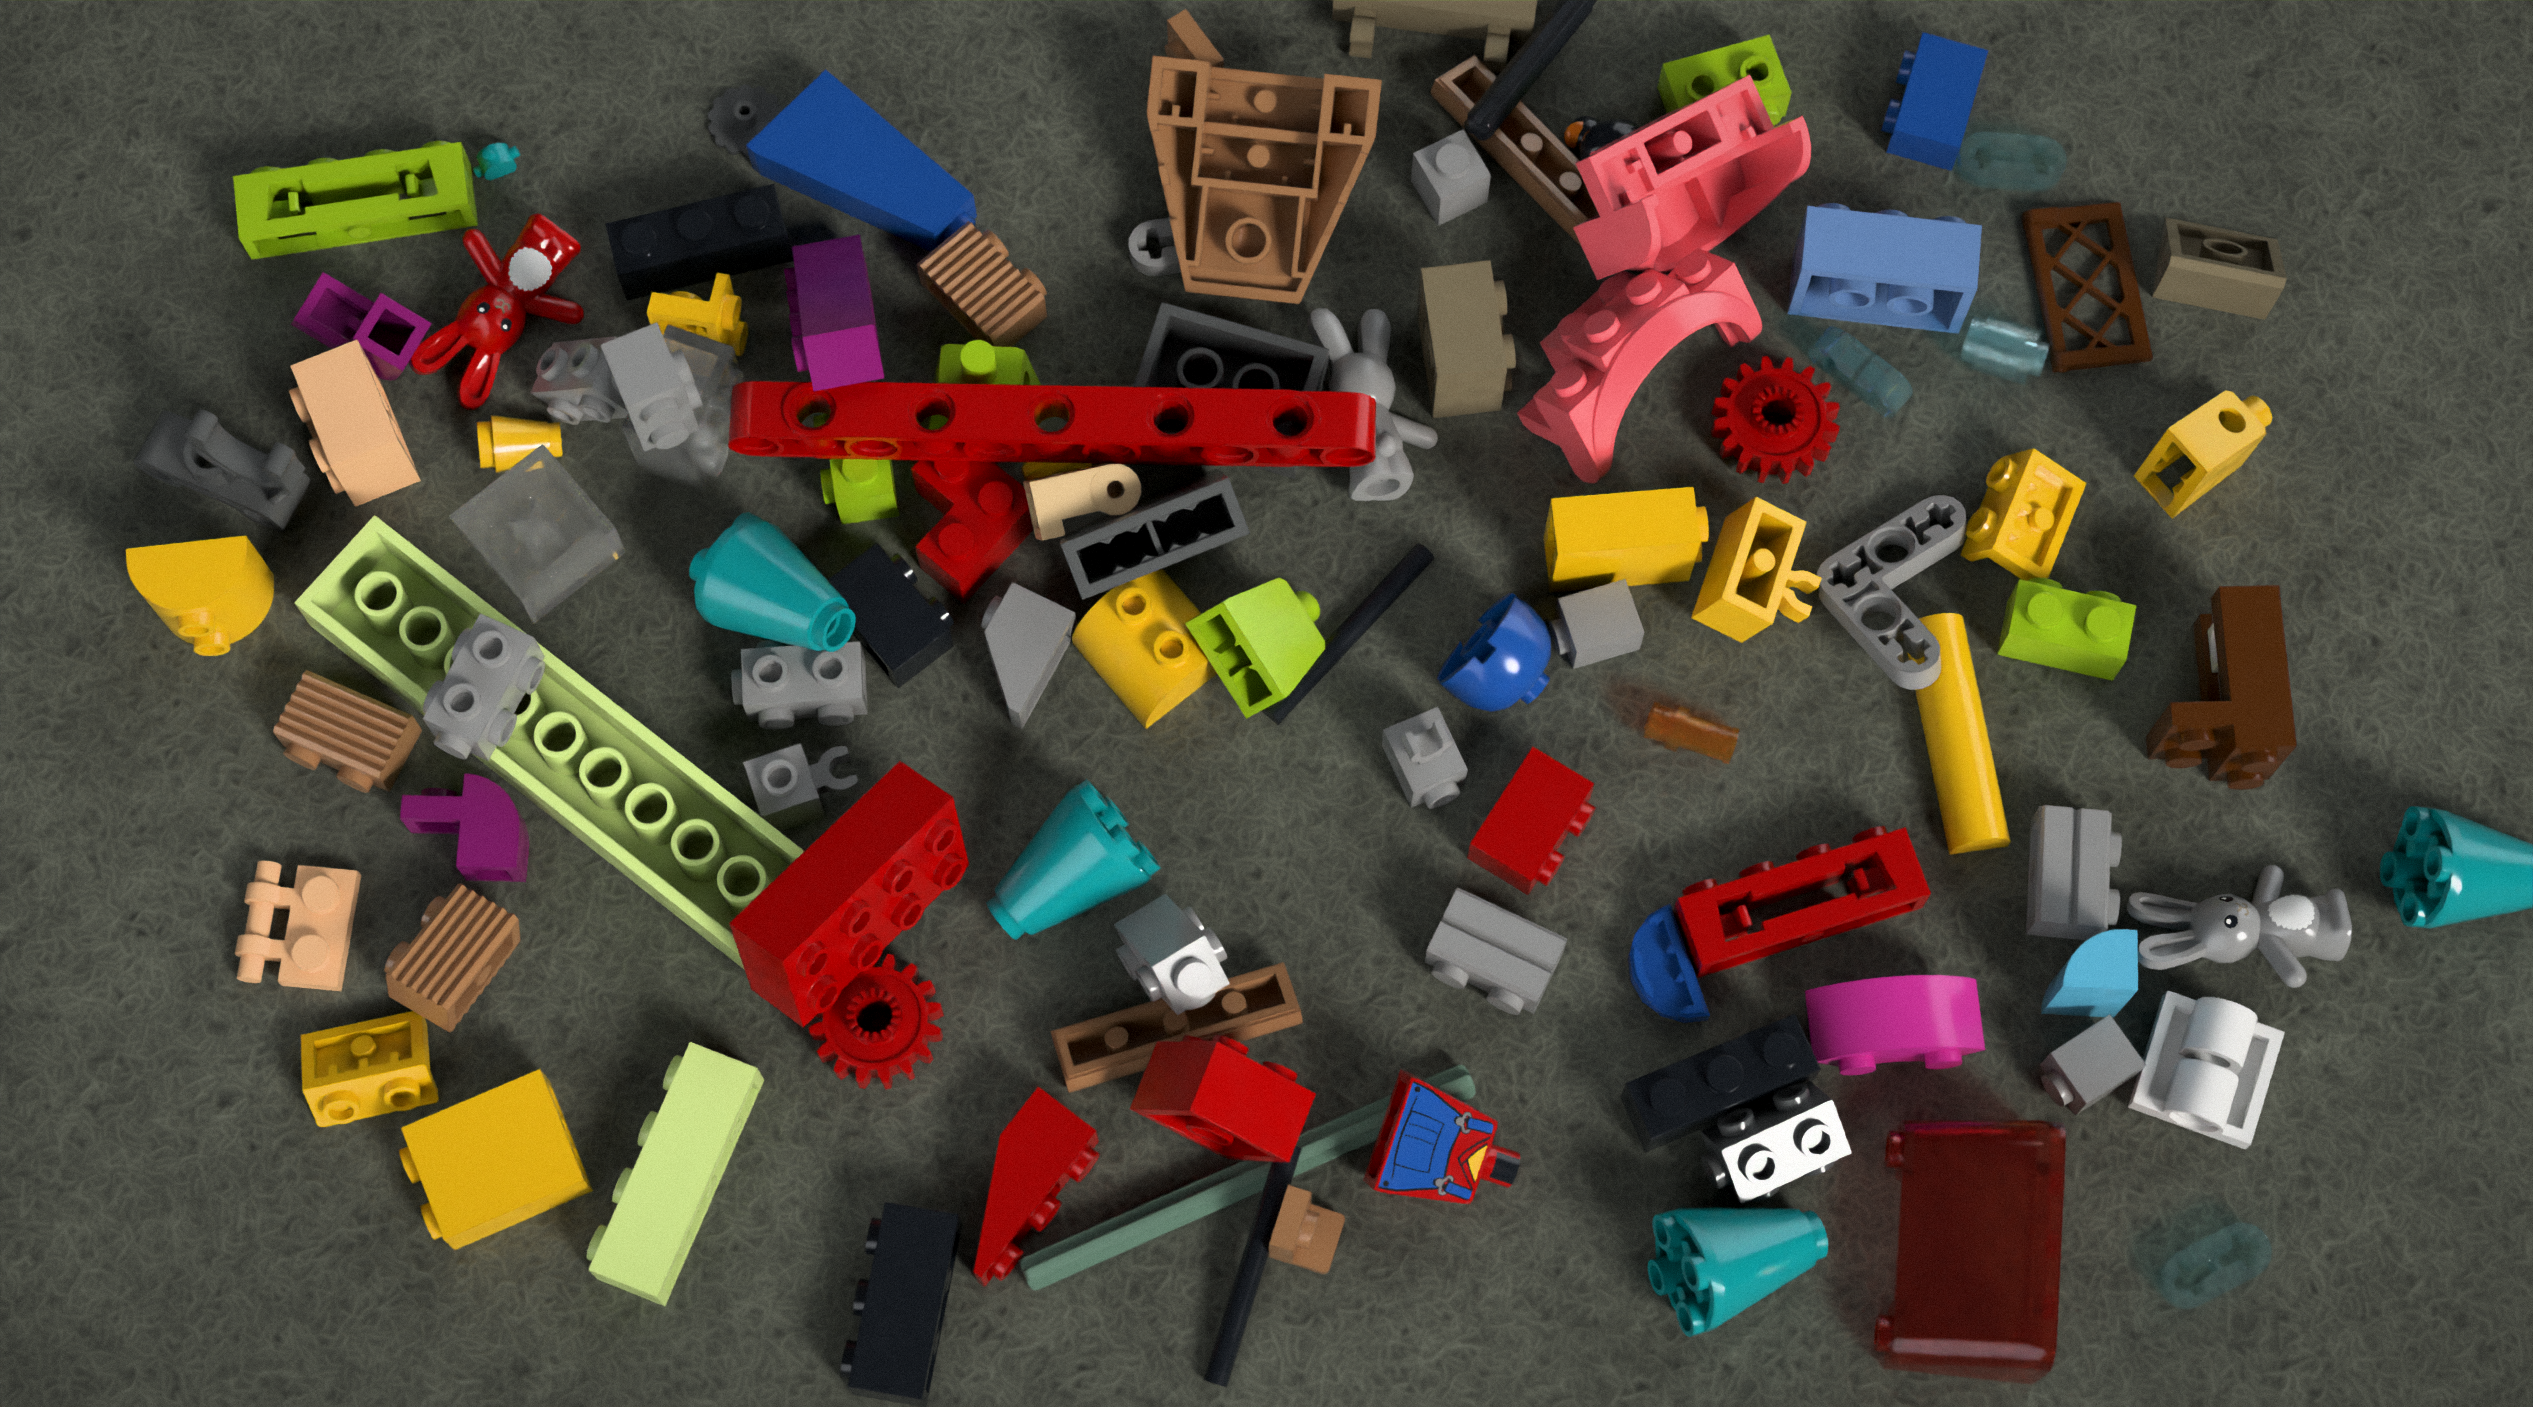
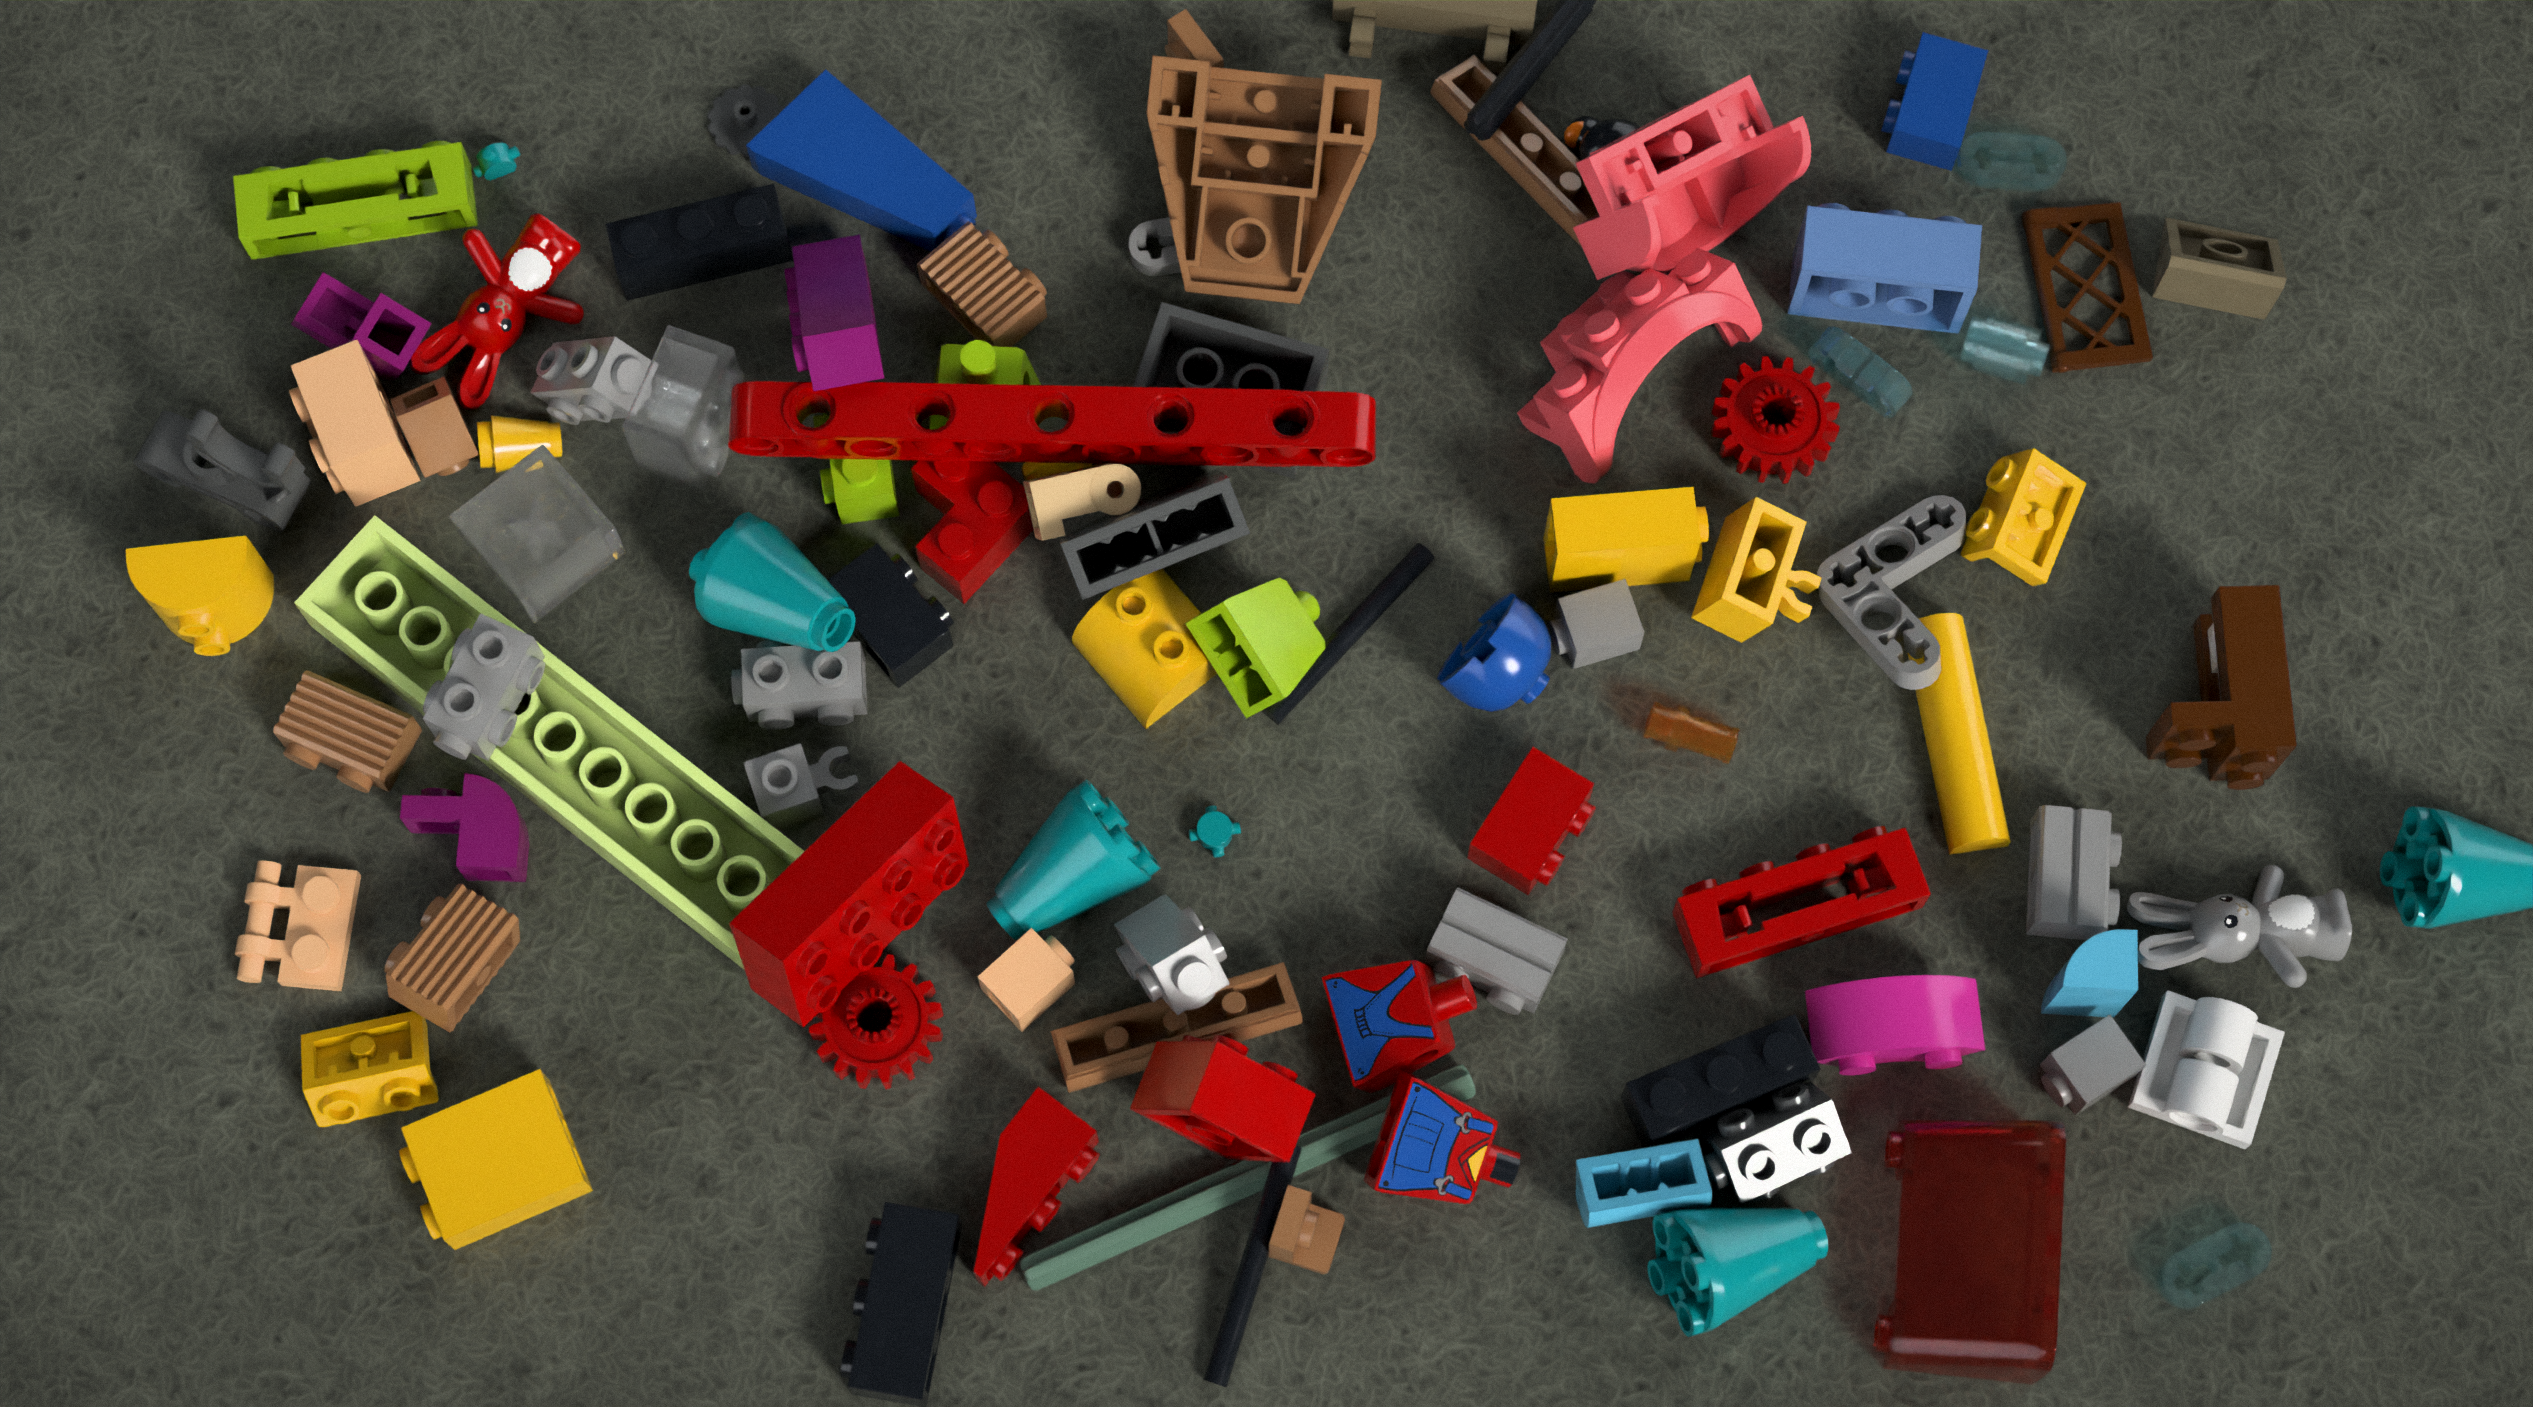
(435, 428): none -> medium nougat brick
(654, 387): light grey brick -> none
(675, 1173): yellowish green brick -> none
(712, 319): yellow bracket -> none
(1025, 646): light grey slope -> none
(1028, 978): none -> light nougat brick
(1214, 831): none -> teal piece
(1368, 374): light grey animal -> none
(1394, 1018): none -> red torso
(1425, 759): light grey brick -> none
(1450, 177): light grey brick -> none
(1464, 338): dark tan brick -> none
(1641, 1183): none -> medium azure brick
(1663, 970): blue plate -> none
(1704, 73): lime brick -> none
(2067, 628): lime brick -> none
(2216, 441): yellow torso -> none

